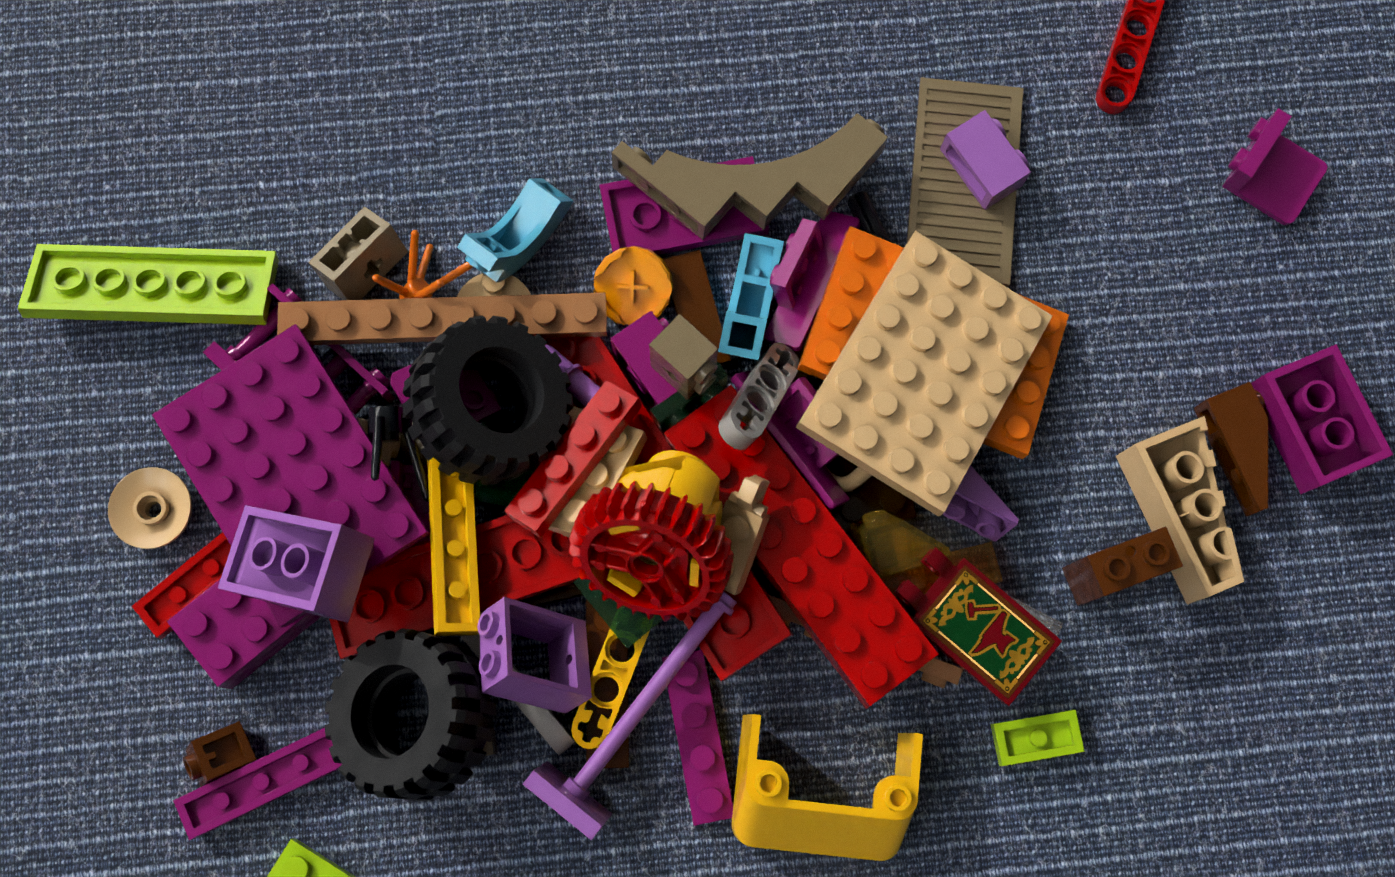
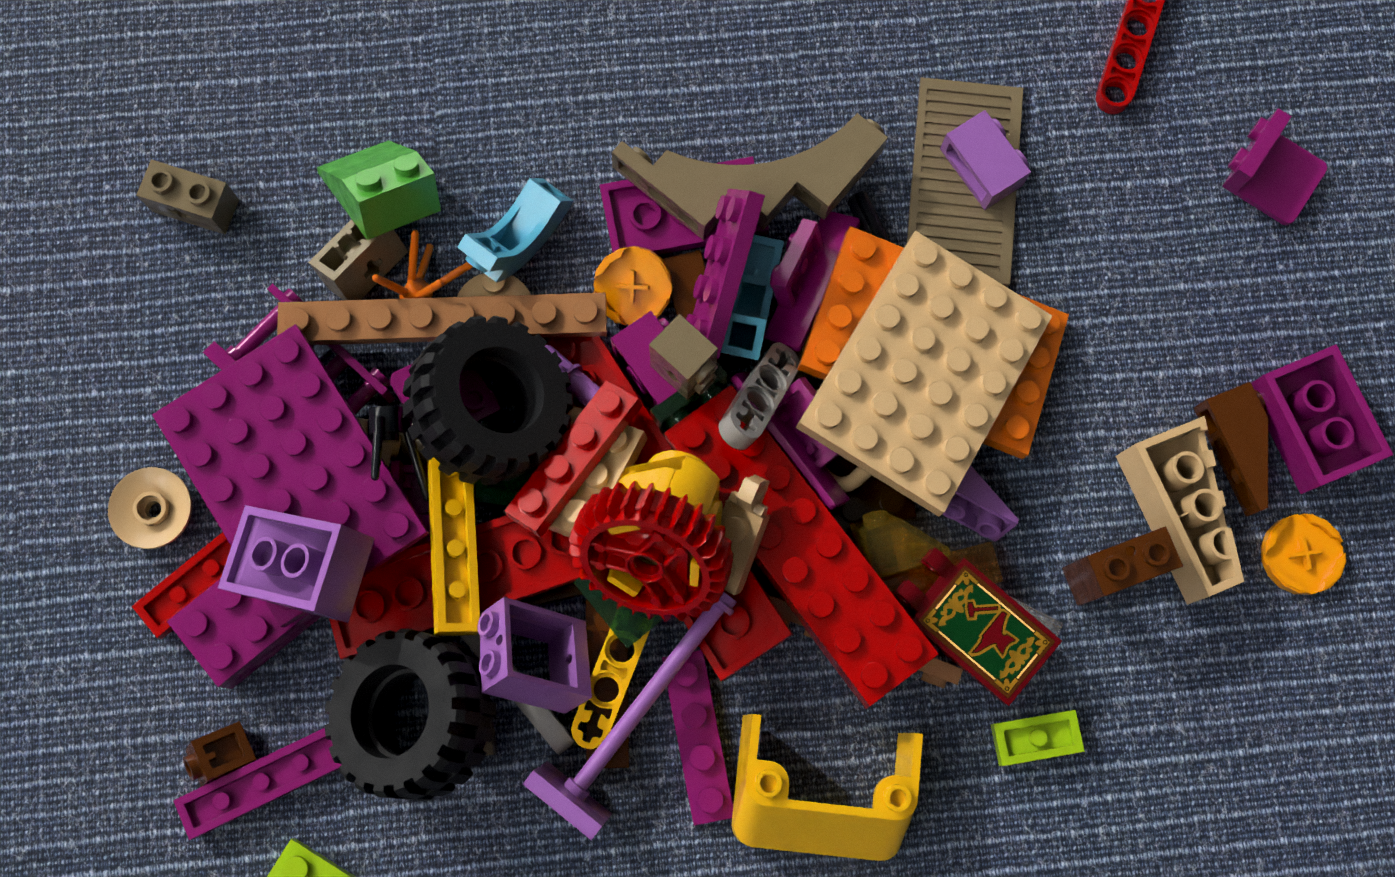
(149, 284): lime plate -> none
(188, 196): none -> dark tan brick
(382, 187): none -> bright green slope
(727, 258): none -> magenta plate
(1303, 554): none -> light orange tile

